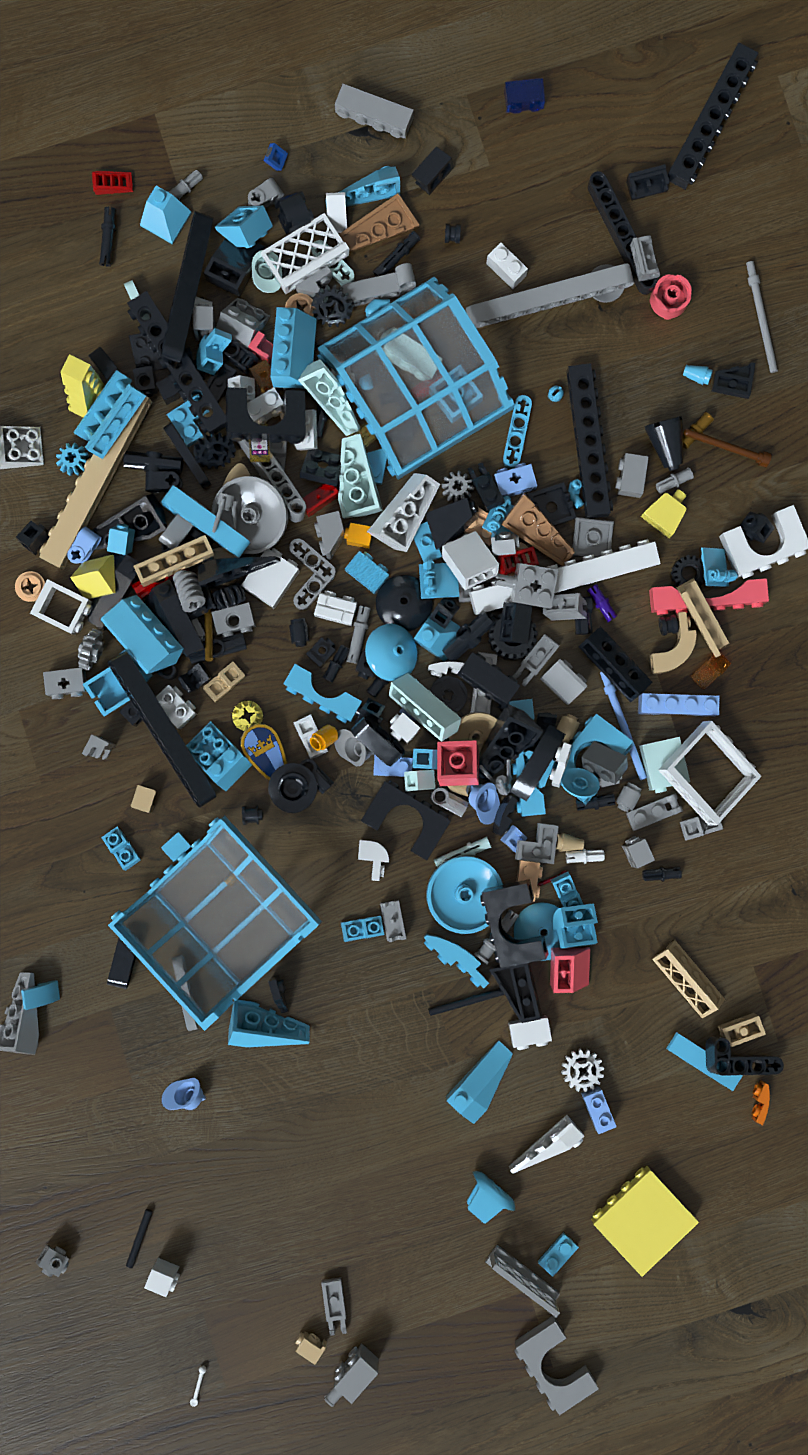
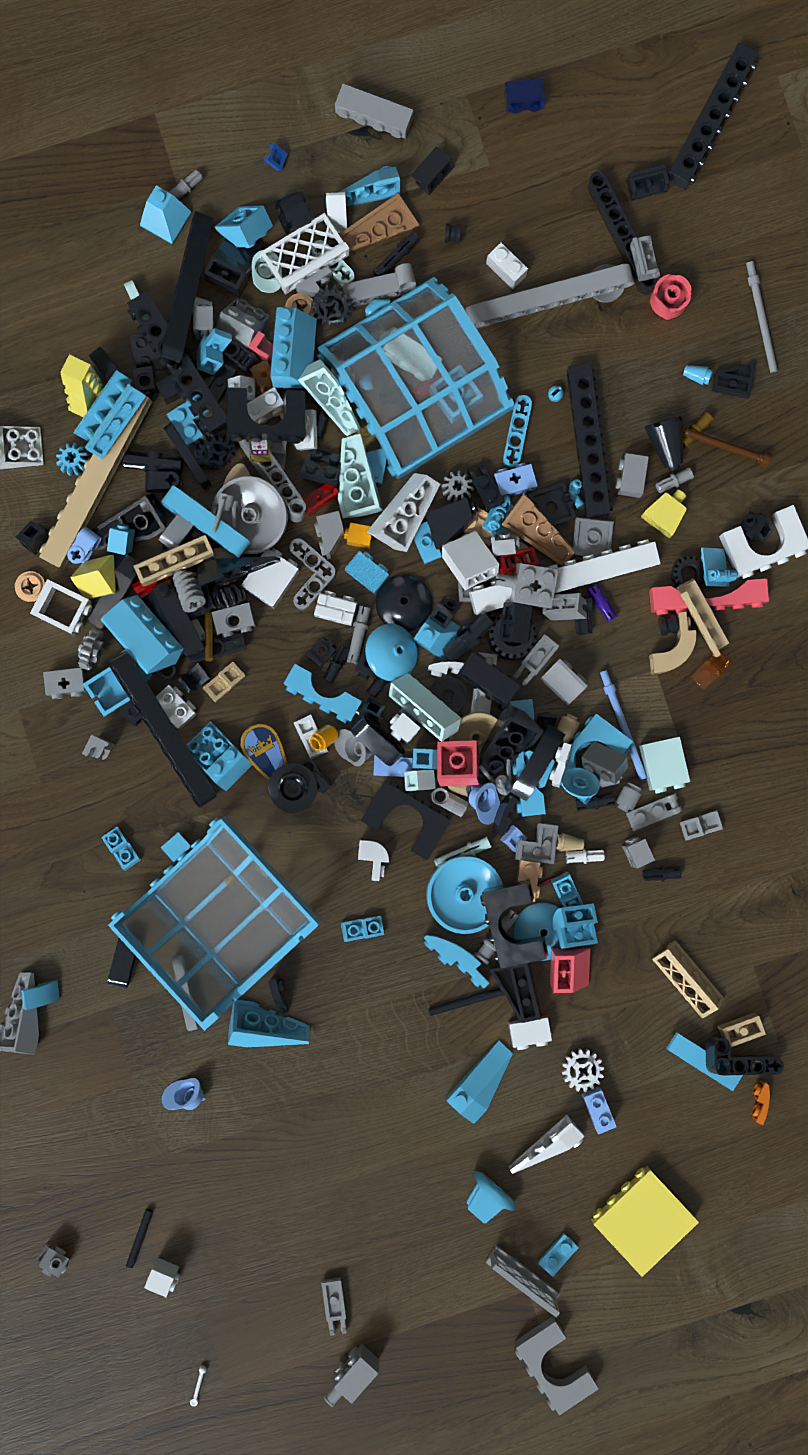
(108, 228): black pin -> none
(109, 175): red slope -> none
(143, 799): tan panel -> none
(251, 707): light yellow gear -> none
(251, 815): black brick -> none
(265, 194): light grey piece -> none
(299, 632): black brick -> none
(310, 1346): tan brick -> none
(393, 920): light grey hinge -> none
(437, 580): medium azure hinge -> none
(615, 664): black brick -> none
(678, 704): light blue arch -> none
(725, 743): white window -> none

